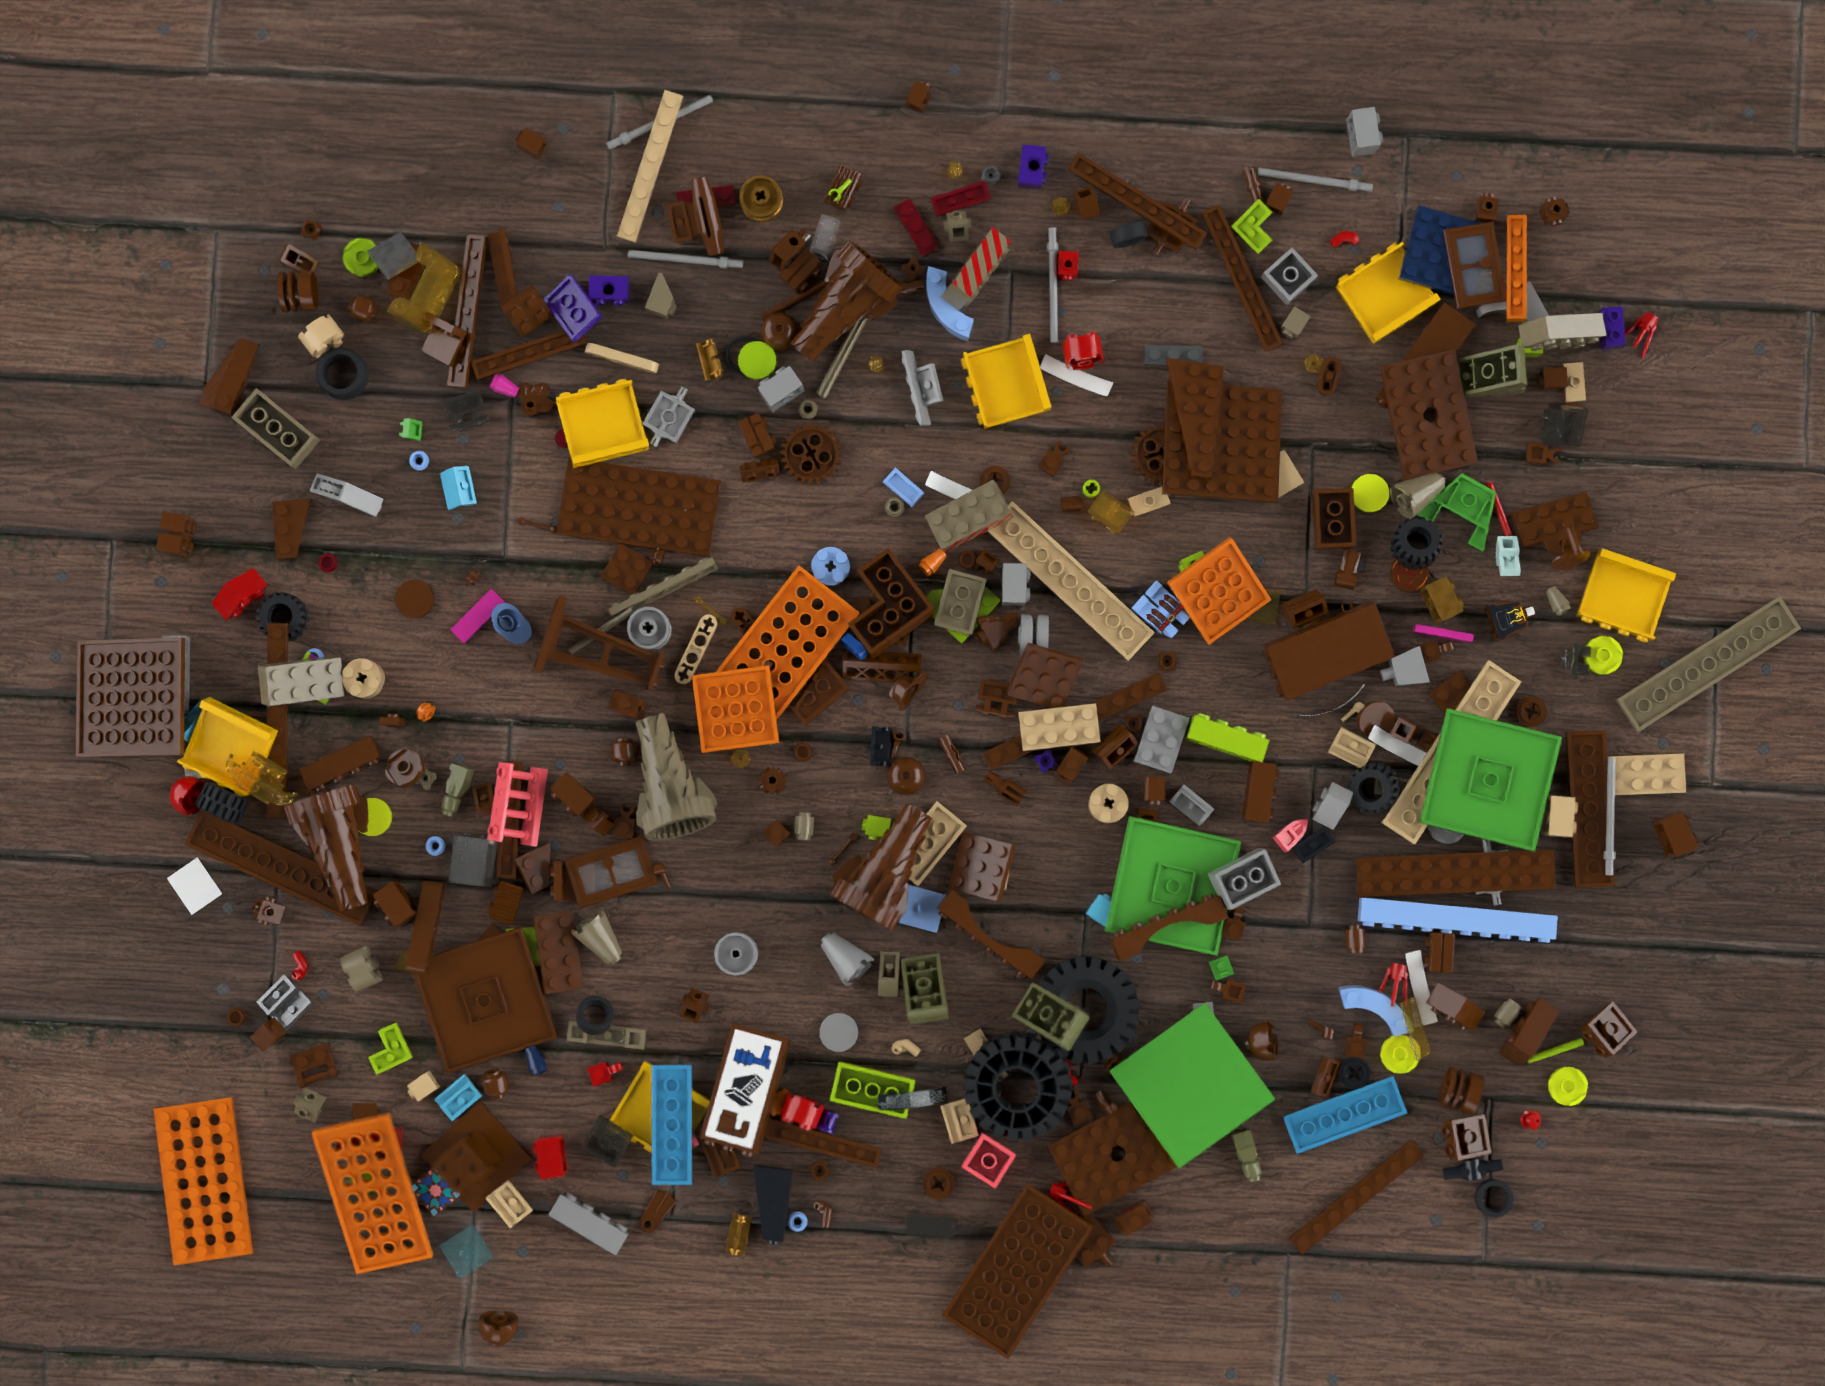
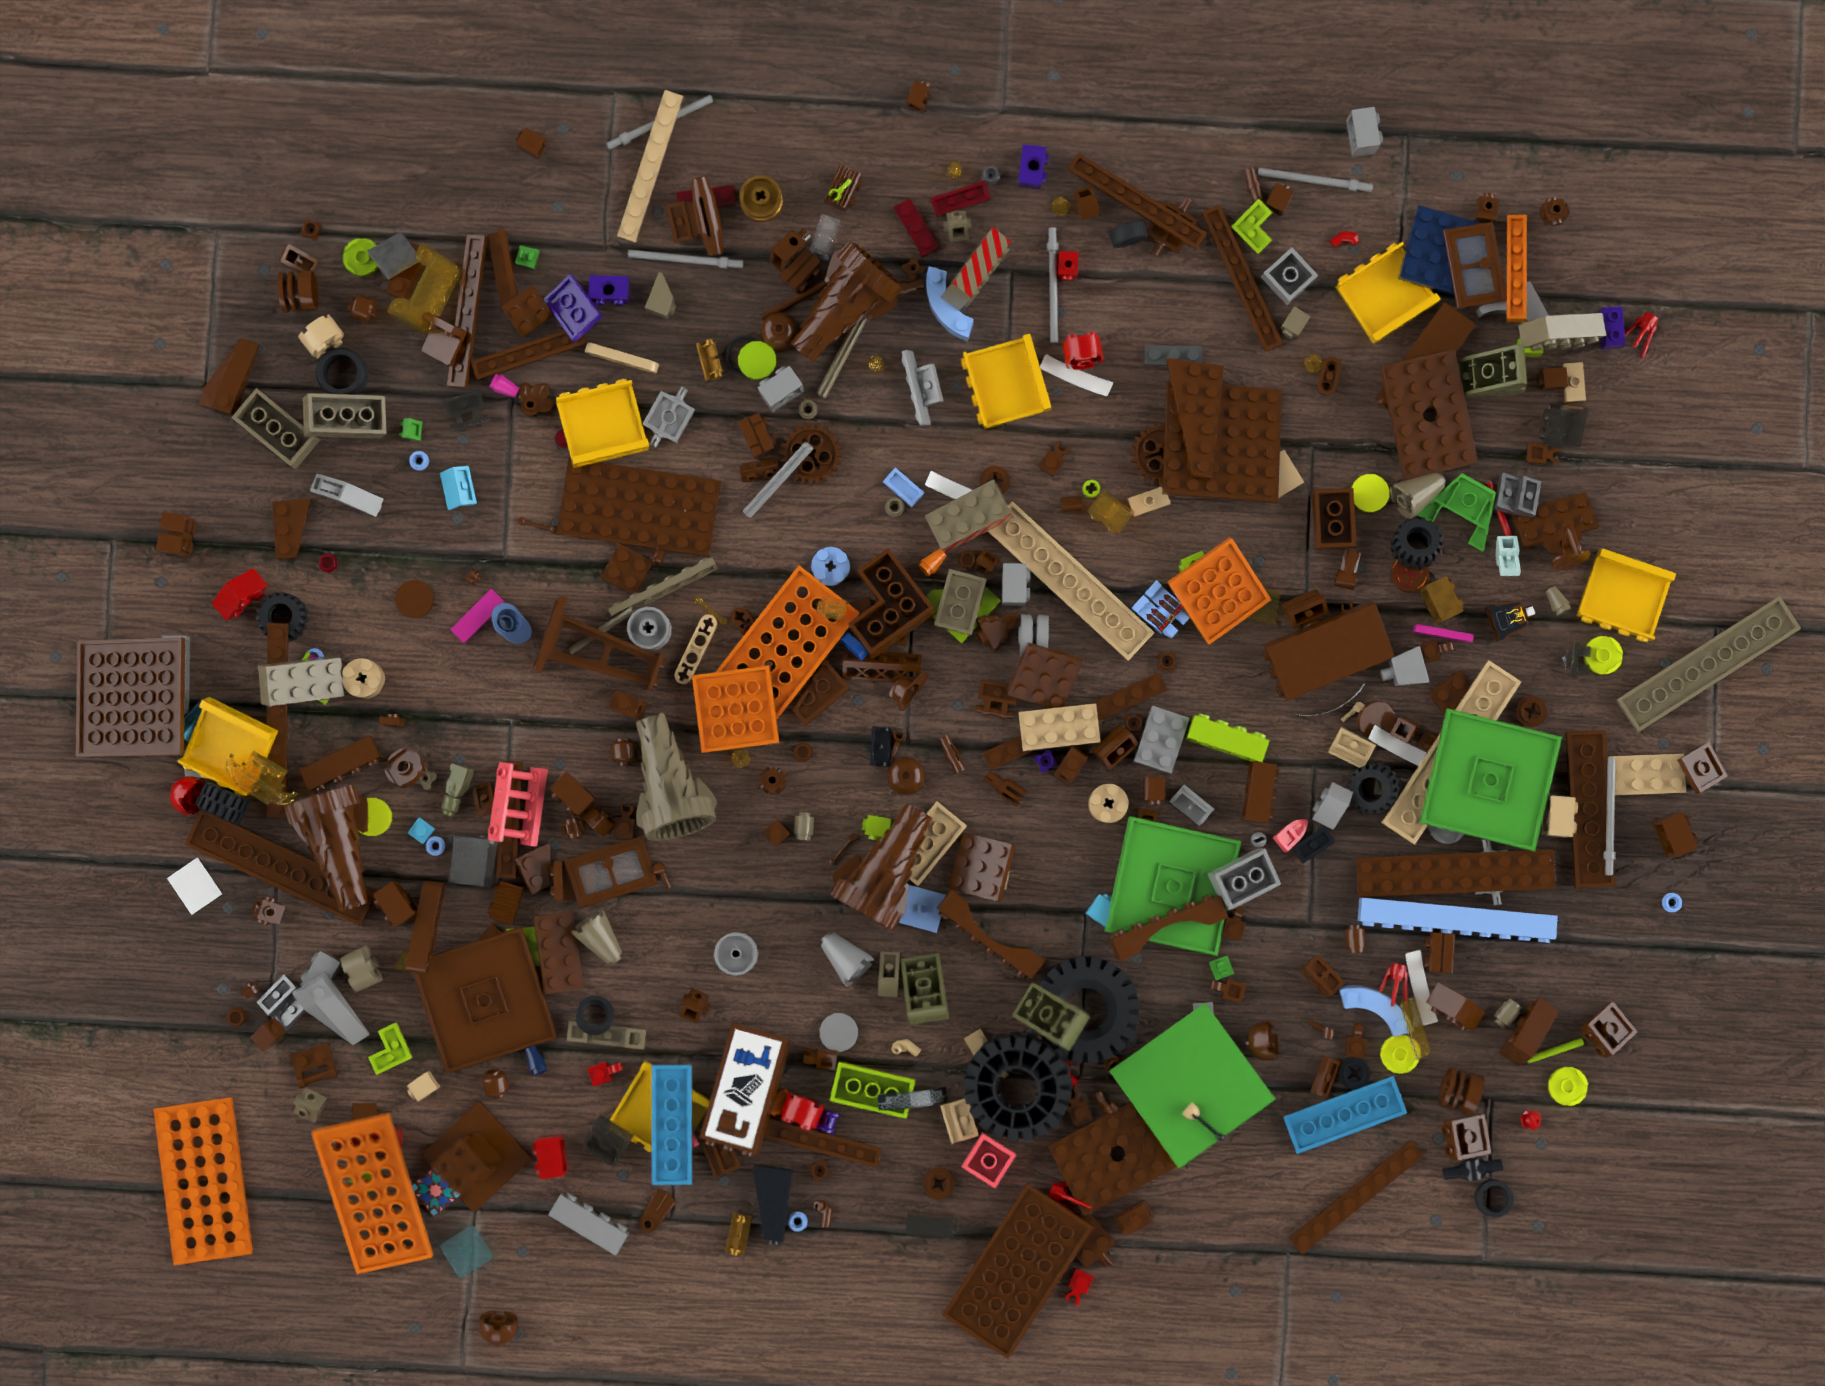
(249, 989): none -> reddish brown plate
(301, 967): red arm -> none
(322, 963): none -> light grey slope
(328, 1005): none -> light grey wedge
(344, 416): none -> dark tan brick
(421, 830): none -> medium azure plate
(425, 711): orange plate -> none
(458, 1097): medium azure plate -> none
(509, 1203): tan plate -> none
(527, 257): none -> bright green tile
(573, 828): none -> reddish brown gear
(778, 479): none -> light grey axle
(824, 1059): none -> reddish brown plate
(833, 608): none -> clear yellow brick
(1079, 1283): none -> red plate
(1192, 1112): none -> hinge
(1247, 1153): olive piece -> none
(1257, 835): none -> light grey hinge
(1322, 976): none -> reddish brown hinge
(1517, 495): none -> flat silver slope
(1677, 905): none -> light blue plate
(1702, 768): none -> plate

